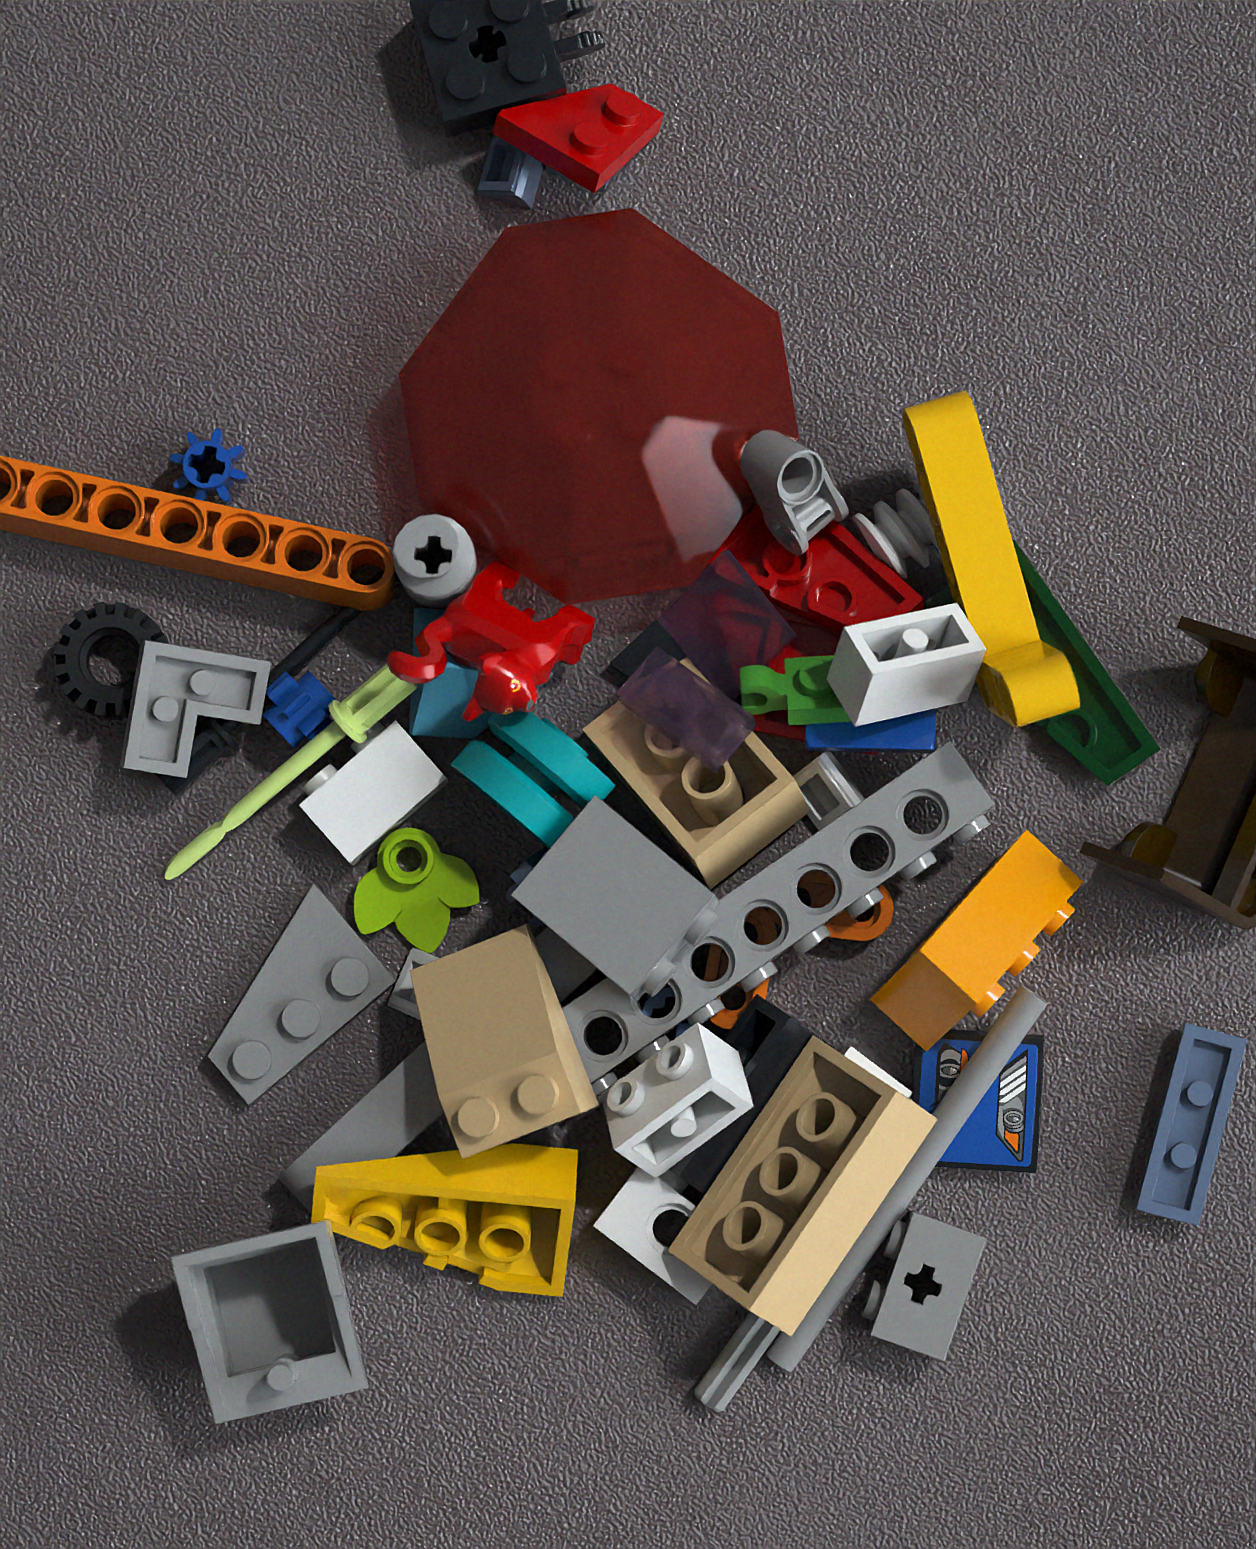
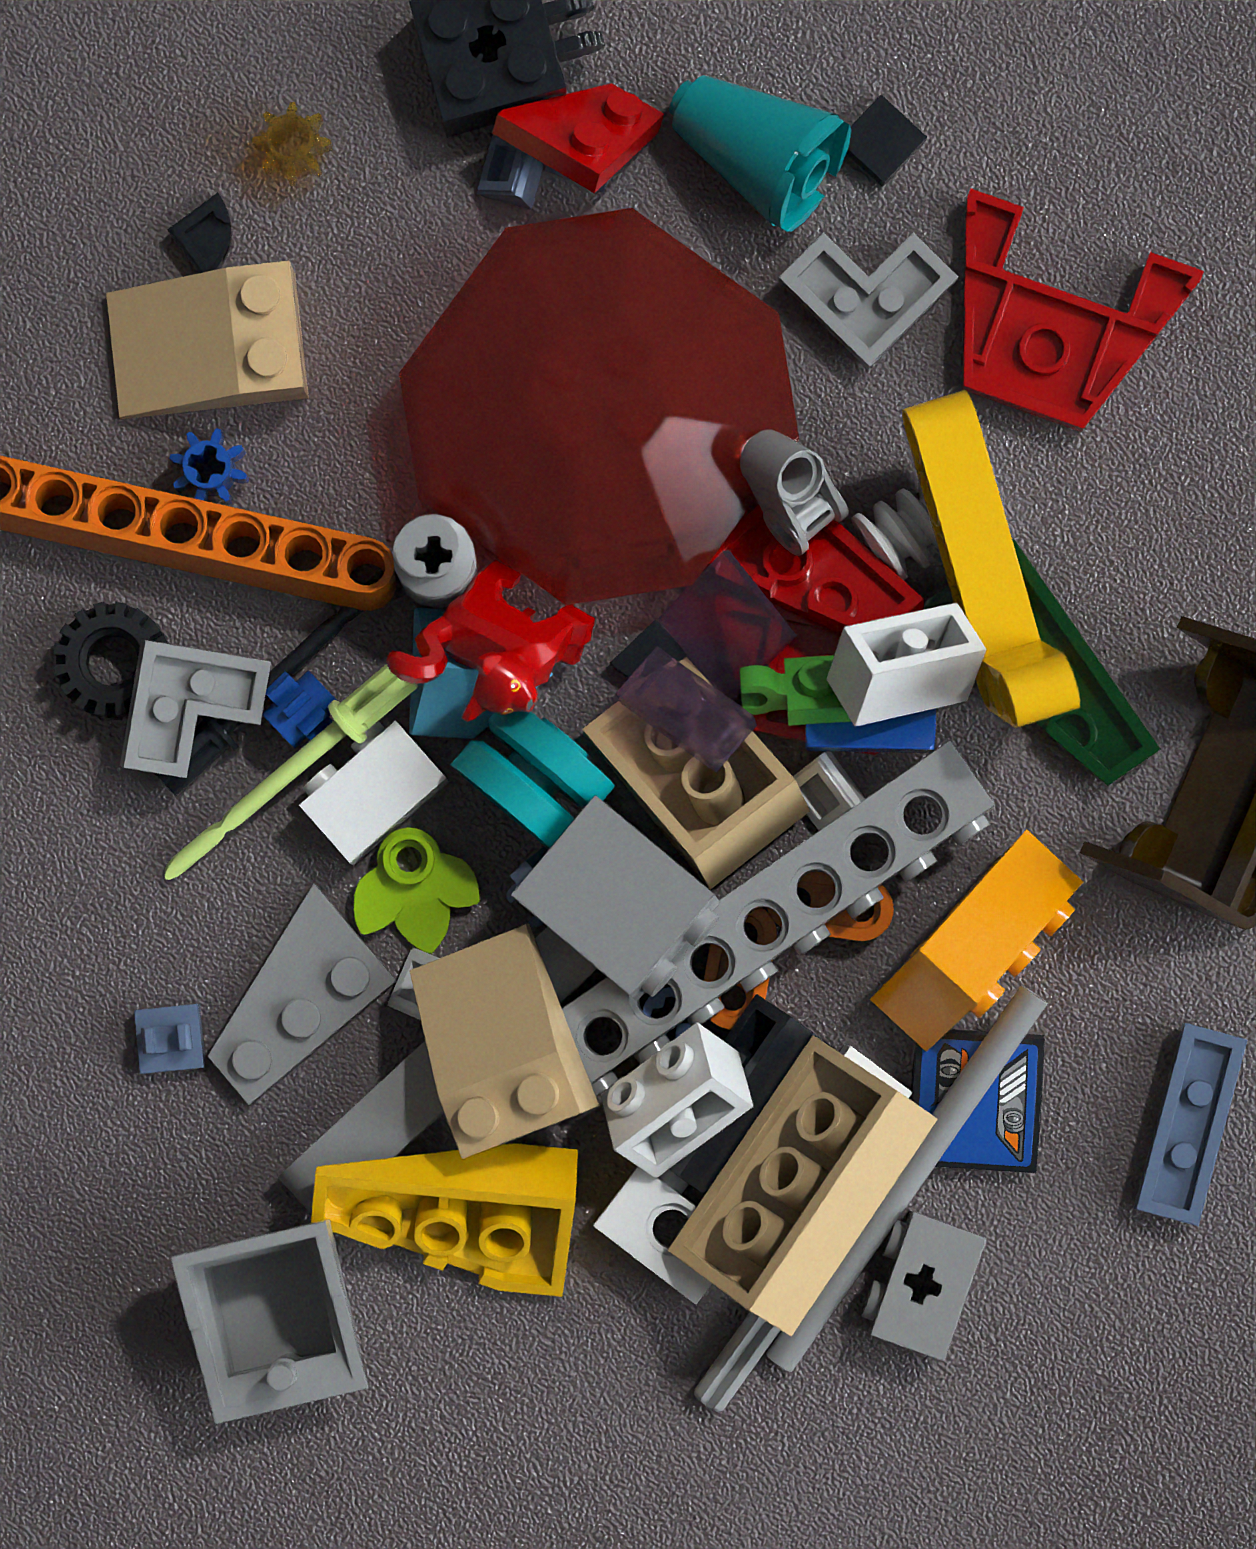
(170, 1038): none -> sand blue tile
(205, 234): none -> black tile
(208, 341): none -> tan slope
(306, 154): none -> clear yellow gear
(762, 145): none -> teal cone
(864, 310): none -> light grey plate
(883, 140): none -> black tile
(1042, 344): none -> red wing

